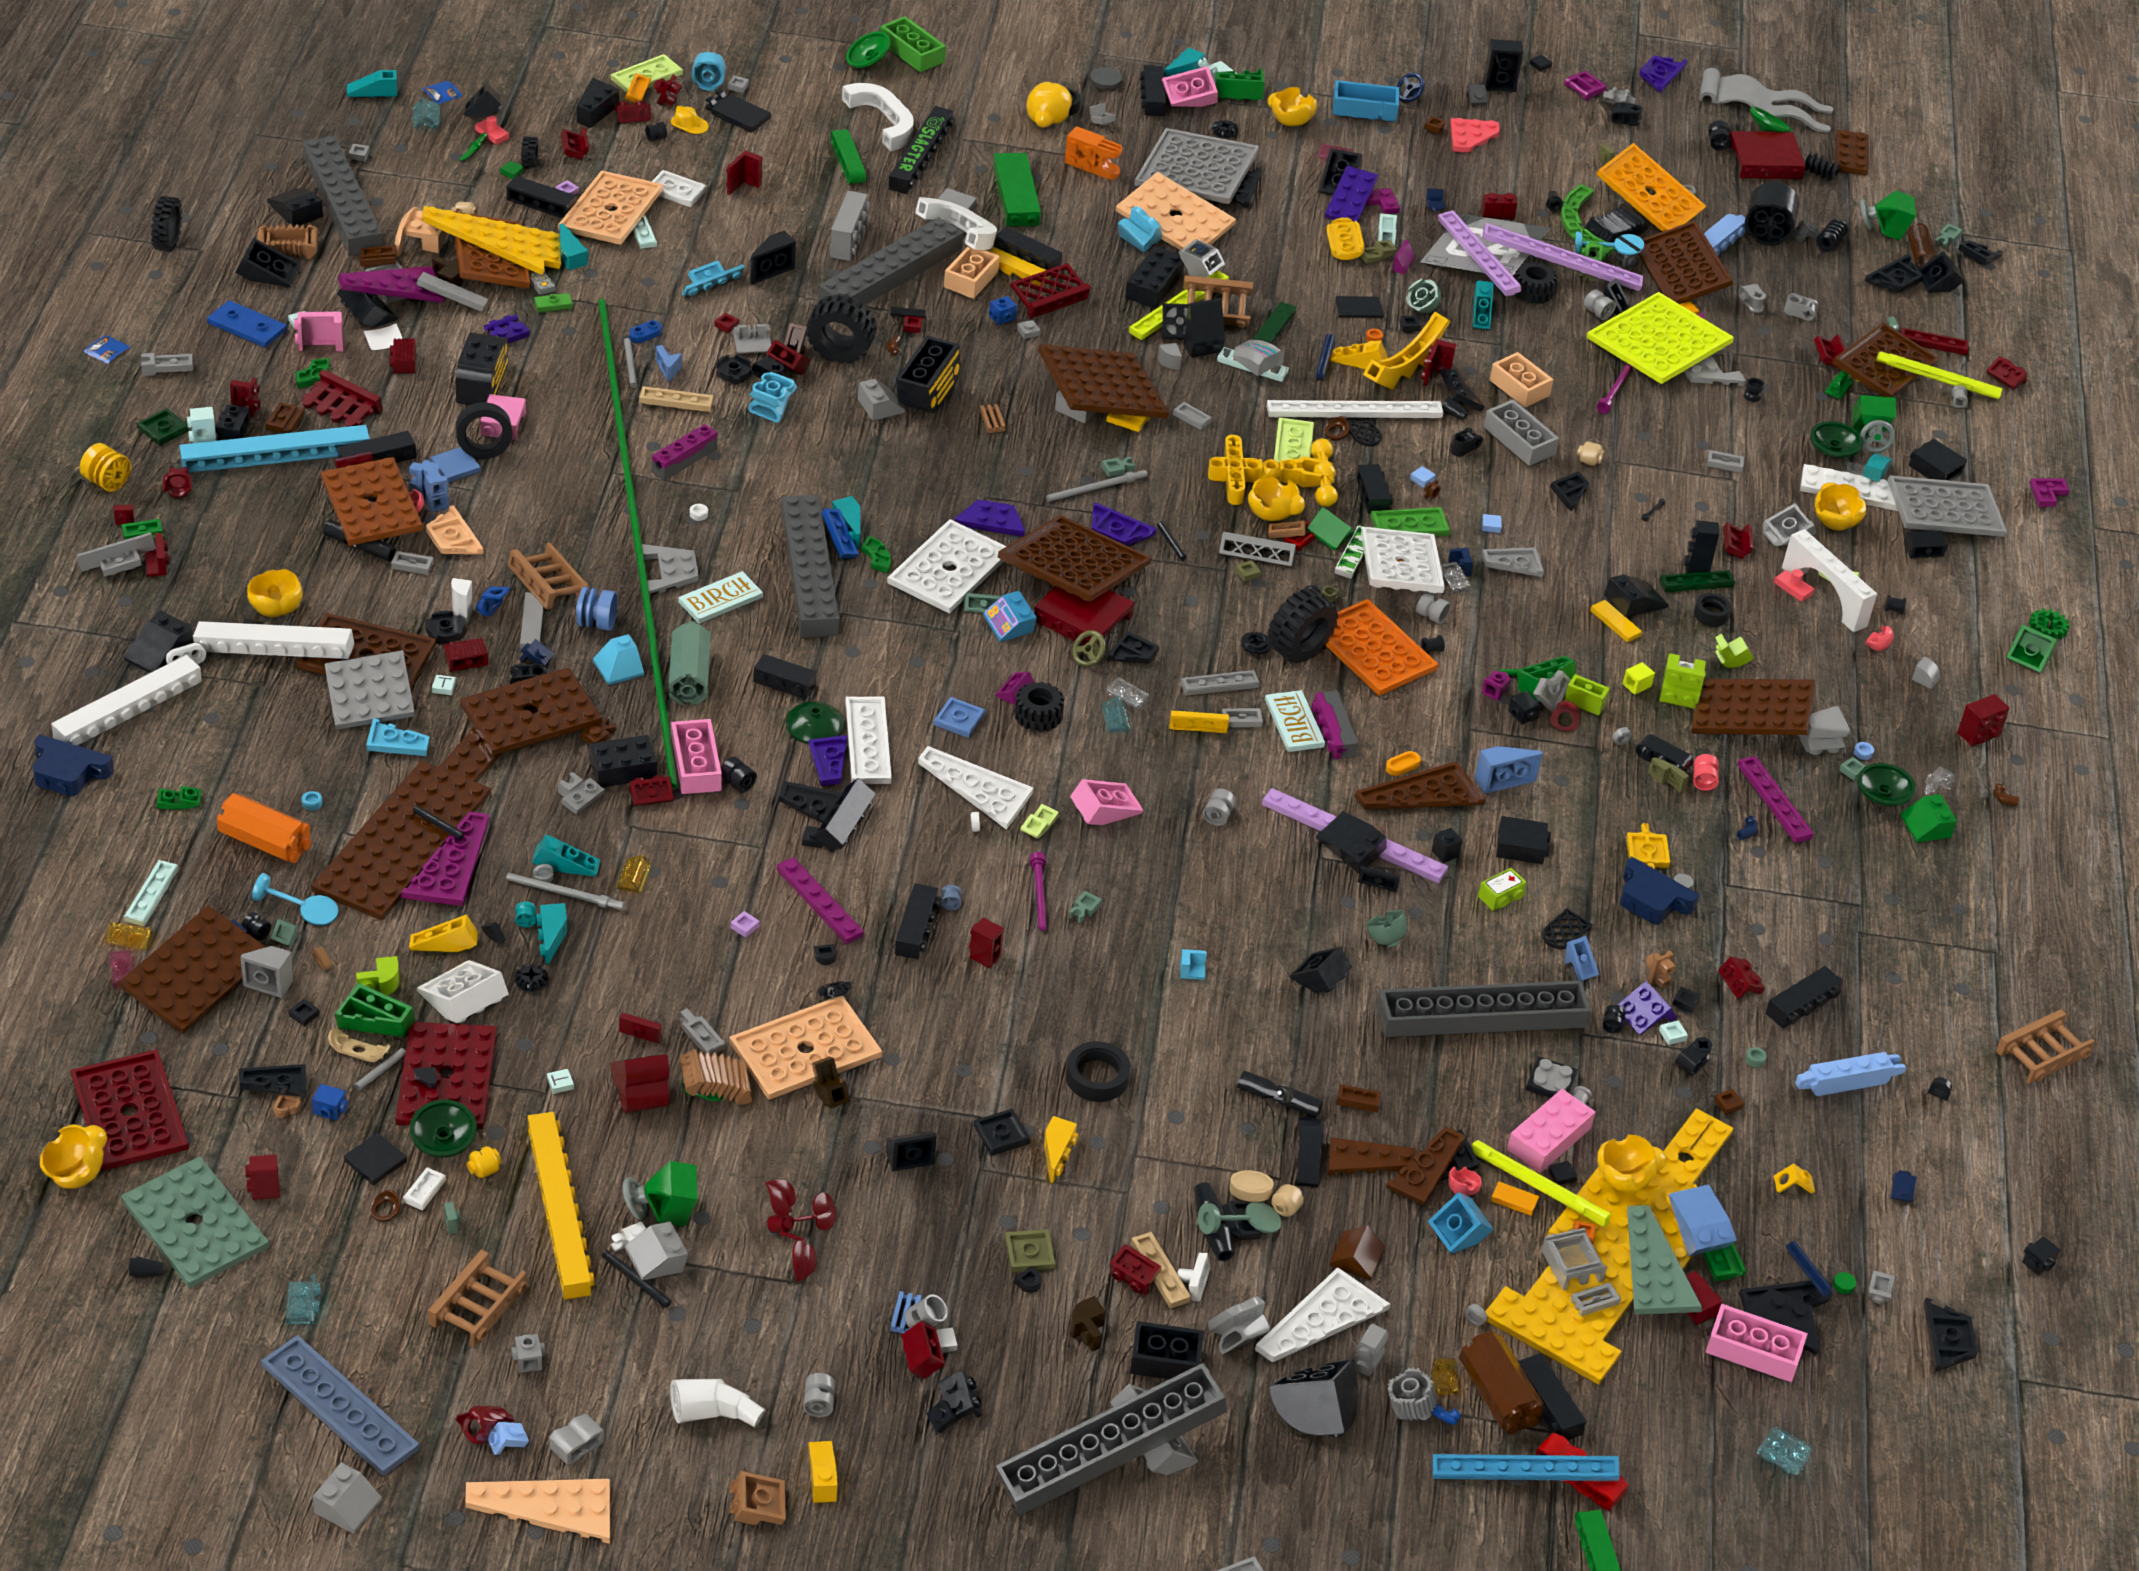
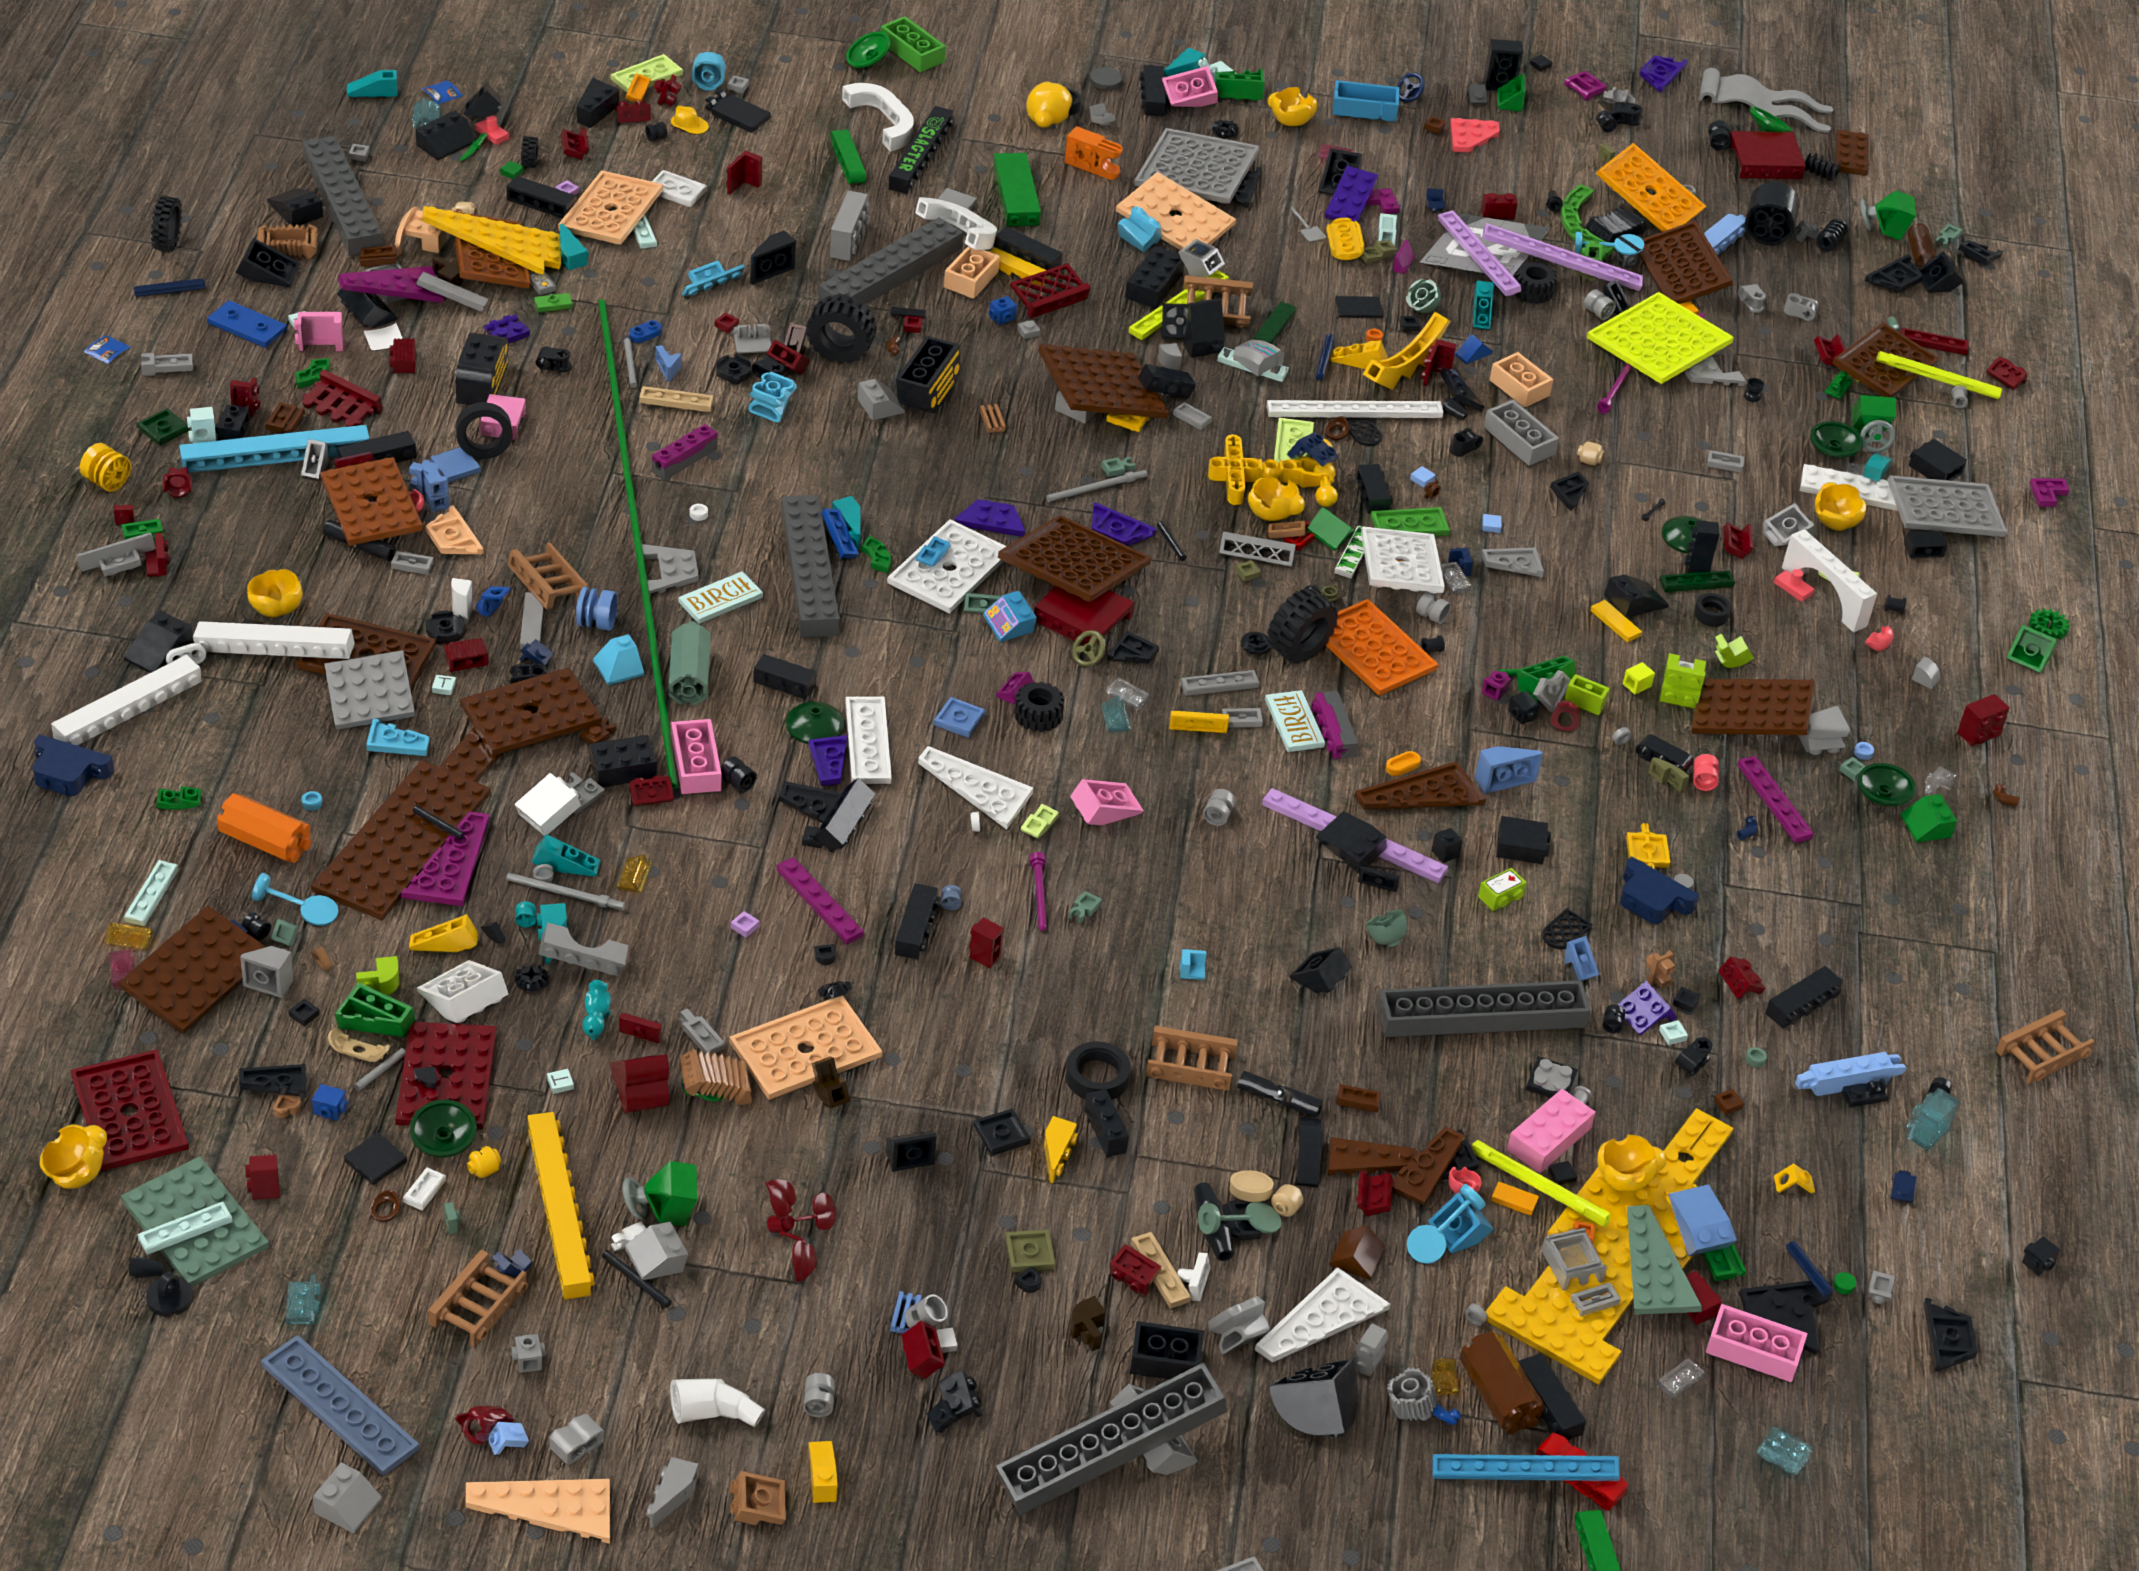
(169, 287): none -> dark blue axle
(169, 1295): none -> black tile
(184, 1228): none -> light aqua tile
(315, 459): none -> light grey slope
(445, 135): none -> black slope
(513, 1265): none -> dark blue bracket
(548, 804): none -> white brick
(553, 359): none -> black piece
(559, 945): none -> light grey arch
(597, 1006): none -> teal animal
(676, 1487): none -> light grey slope
(933, 552): none -> dark azure slope
(1106, 1123): none -> black brick
(1167, 381): none -> black brick
(1196, 1043): none -> medium nougat fence
(1311, 234): none -> light grey piece
(1315, 447): none -> dark blue bracket
(1374, 1193): none -> dark red bracket
(1427, 1242): none -> medium azure piece
(1472, 350): none -> blue slope
(1512, 94): none -> green slope
(1606, 121): none -> black wheel
(1677, 532): none -> dark green dish
(1680, 1378): none -> clear plate
(1865, 1093): none -> black plate
(1932, 1118): none -> clear light blue brick

